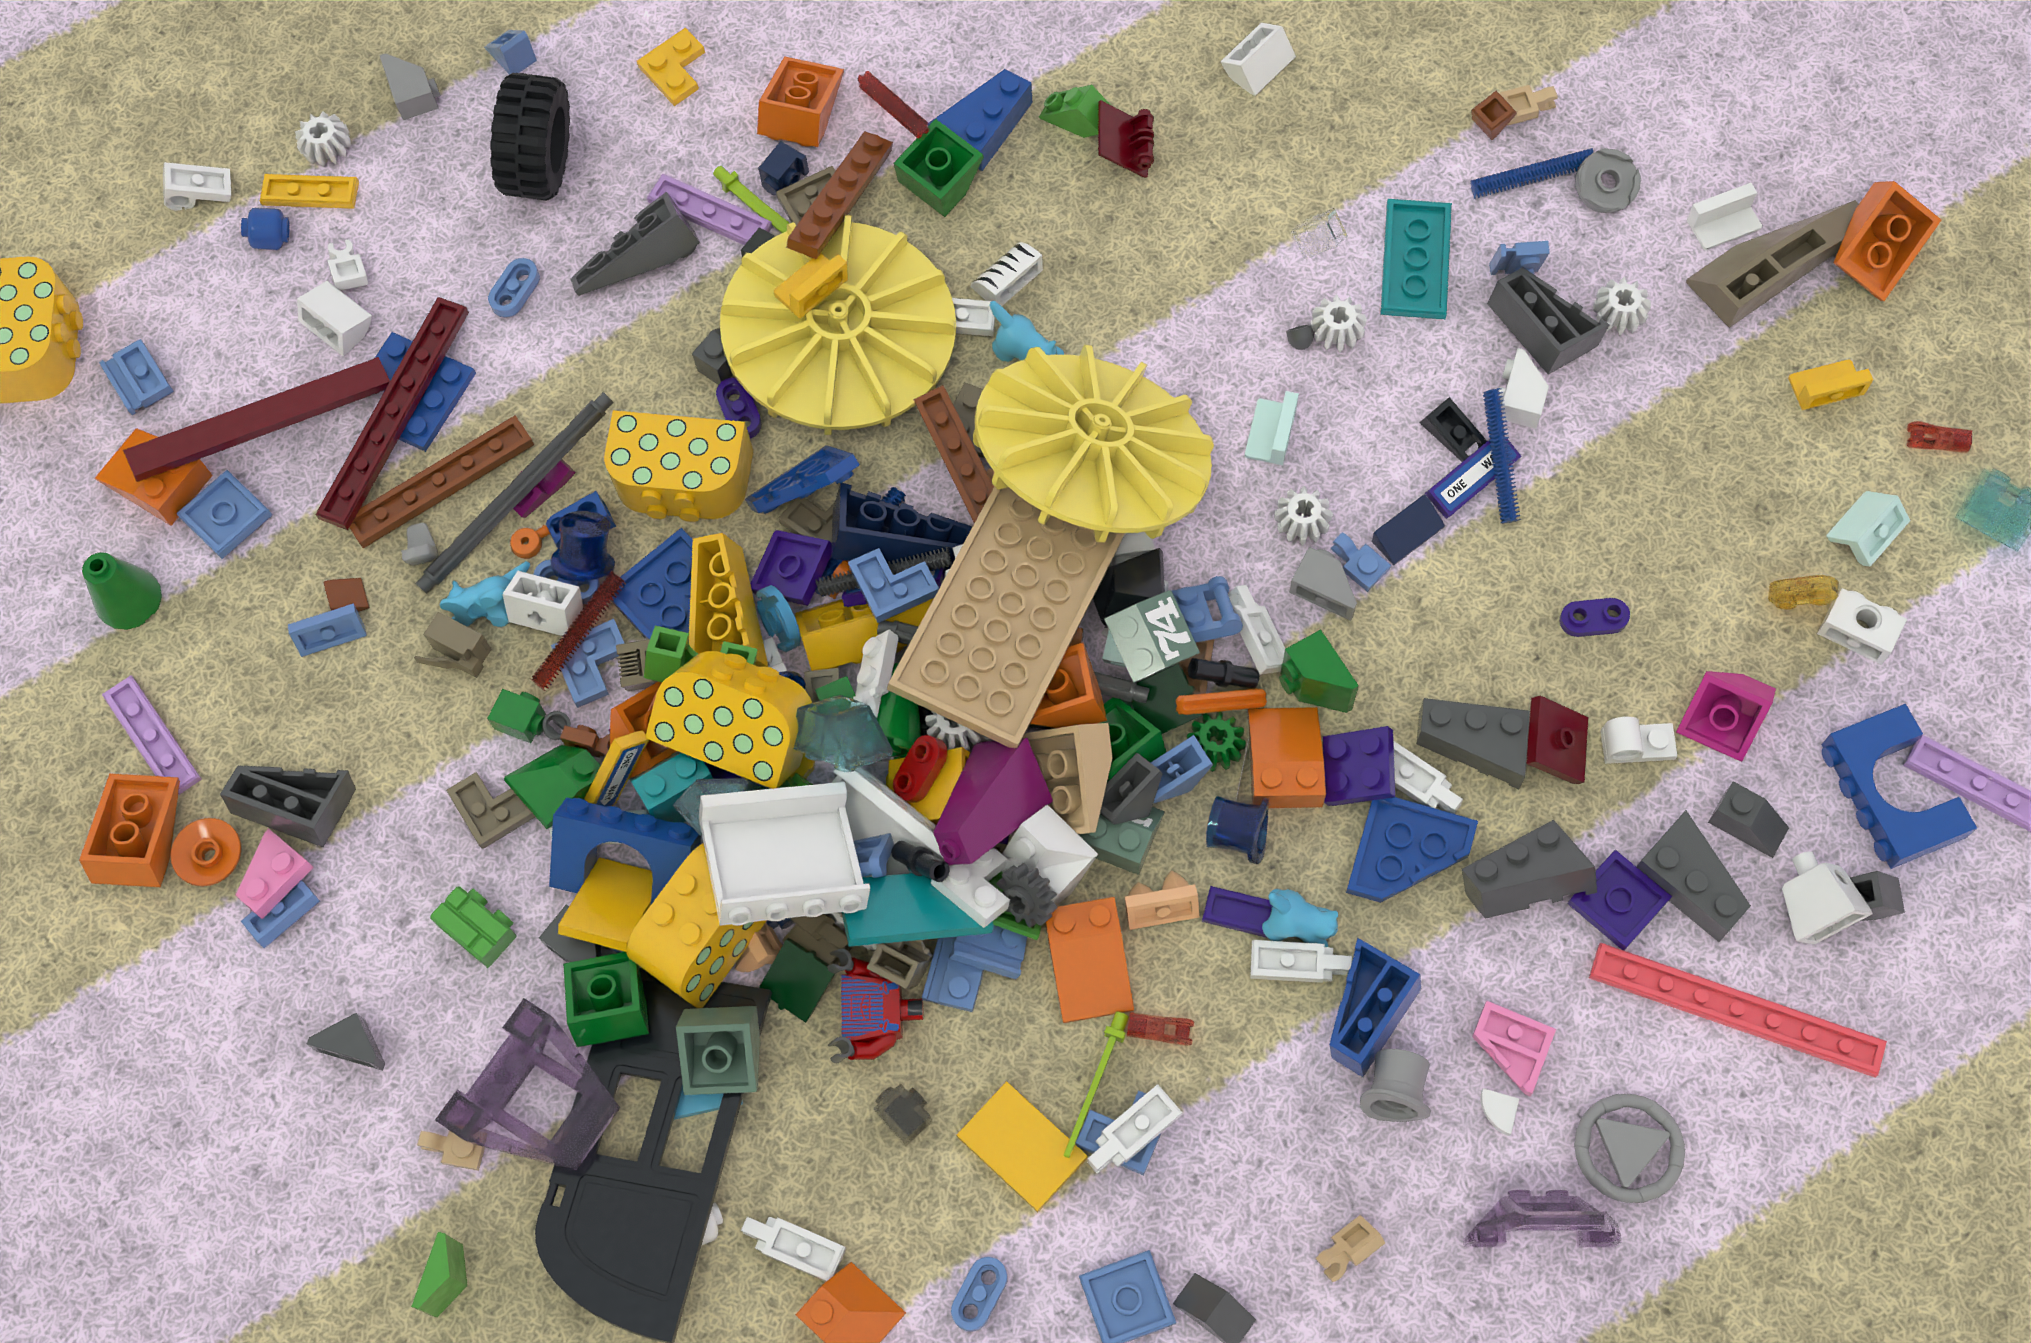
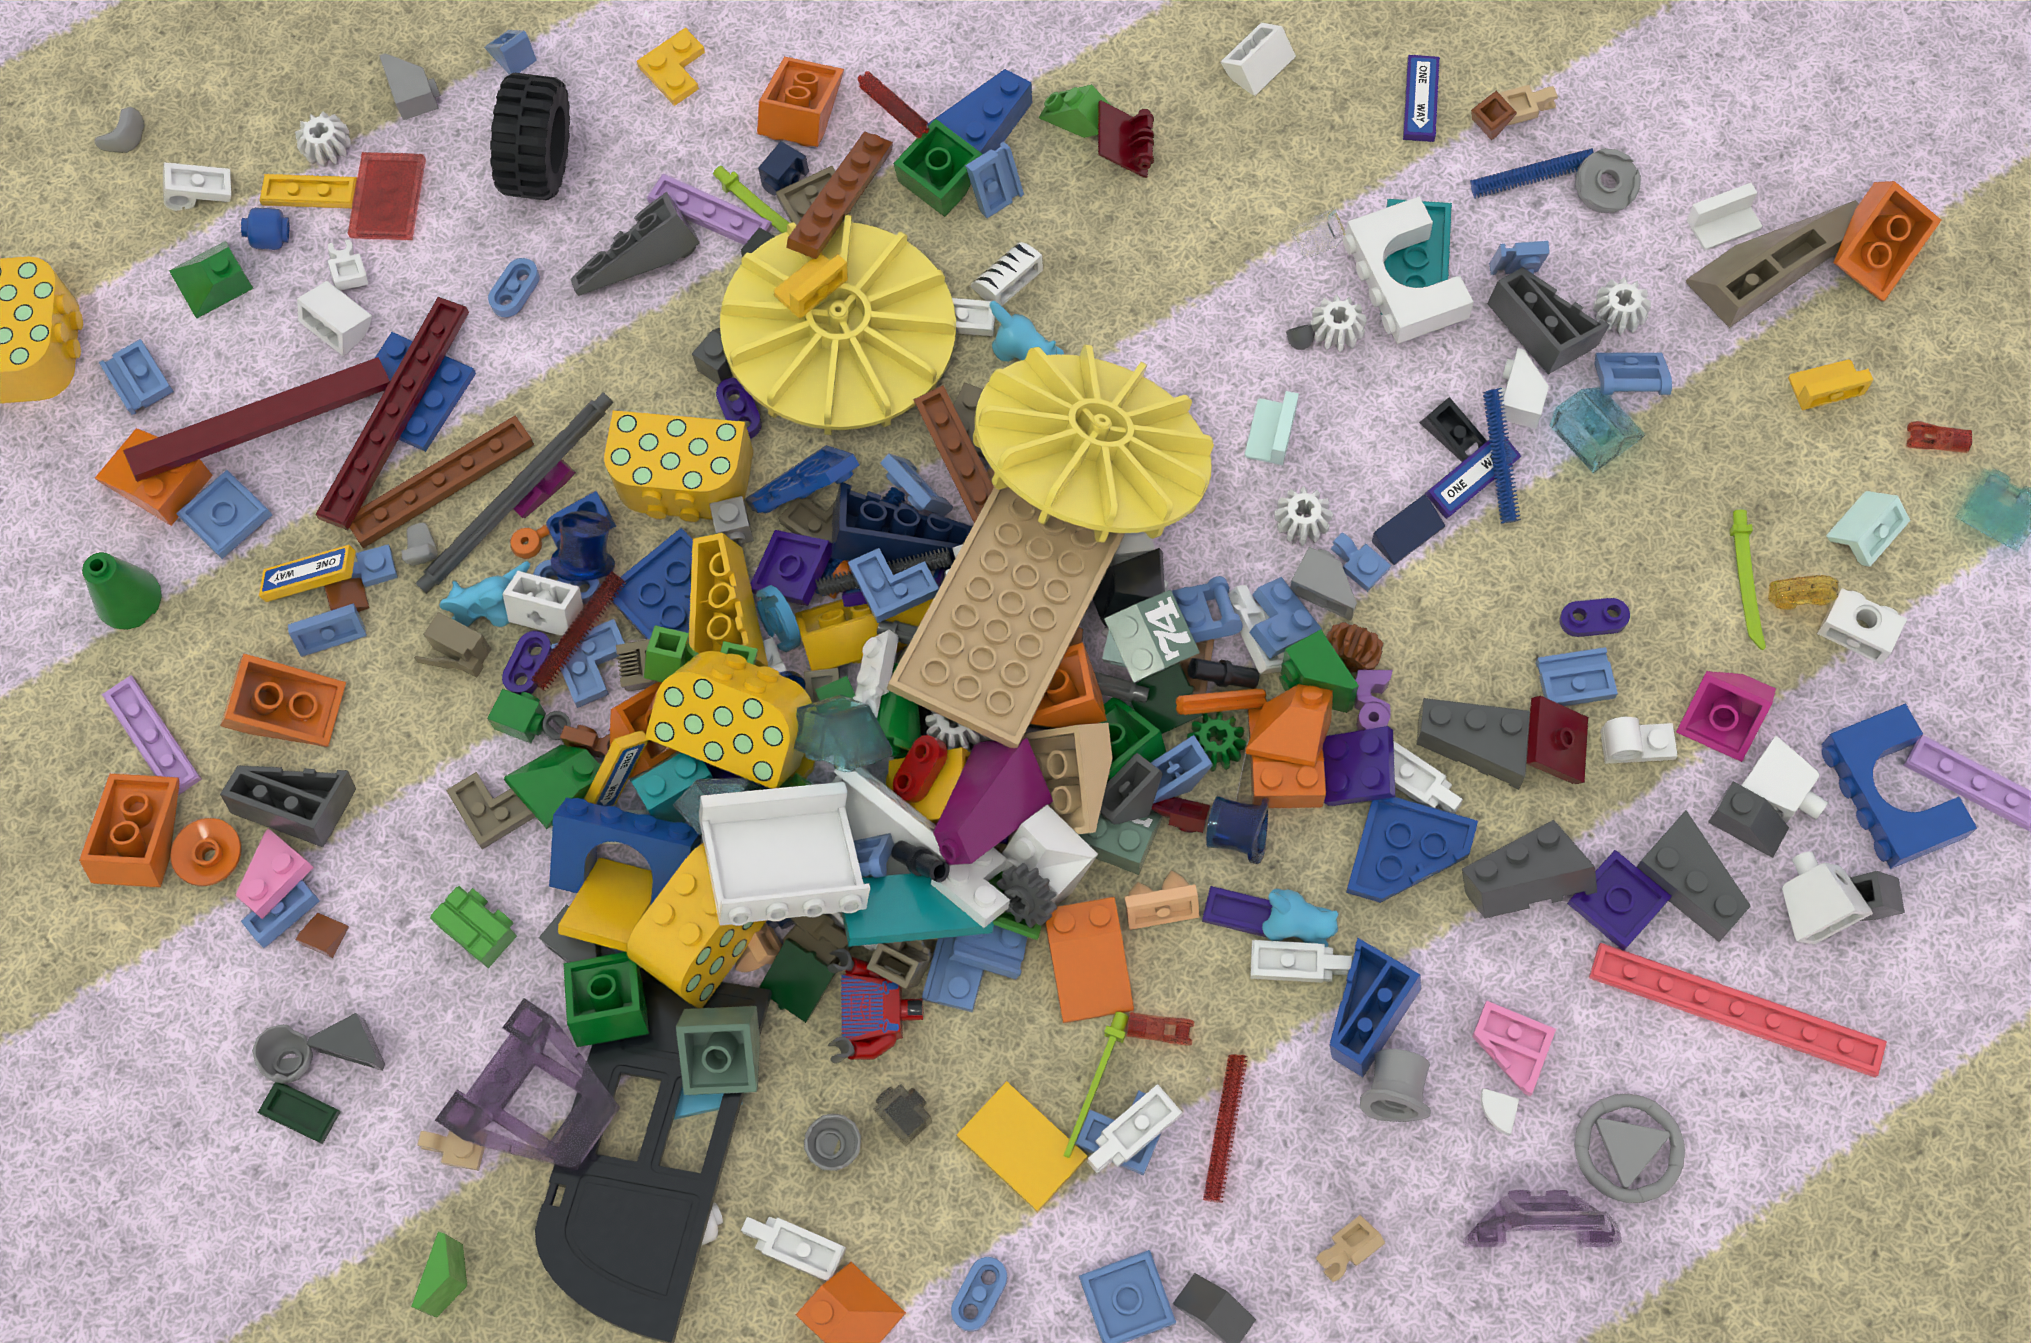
(125, 135): none -> light grey hair
(211, 279): none -> green slope
(273, 1046): none -> light grey hair
(282, 702): none -> orange slope
(299, 1112): none -> dark green tile
(307, 573): none -> tile
(322, 935): none -> dark orange slope
(375, 566): none -> medium blue plate
(386, 196): none -> clear red tile
(524, 664): none -> dark purple plate
(732, 520): none -> light grey brick
(823, 1137): none -> light grey hair
(903, 474): none -> medium blue plate
(994, 180): none -> medium blue plate
(1183, 813): none -> dark red plate
(1224, 1128): none -> clear red axle
(1287, 621): none -> medium blue plate
(1293, 725): none -> orange slope
(1356, 646): none -> dark orange gear
(1373, 711): none -> medium lavender leg
(1405, 309): none -> white arch
(1421, 98): none -> tile
(1577, 677): none -> medium blue plate
(1594, 427): none -> clear light blue slope
(1633, 373): none -> medium blue plate
(1741, 533): none -> lime sword
(1785, 781): none -> white torso

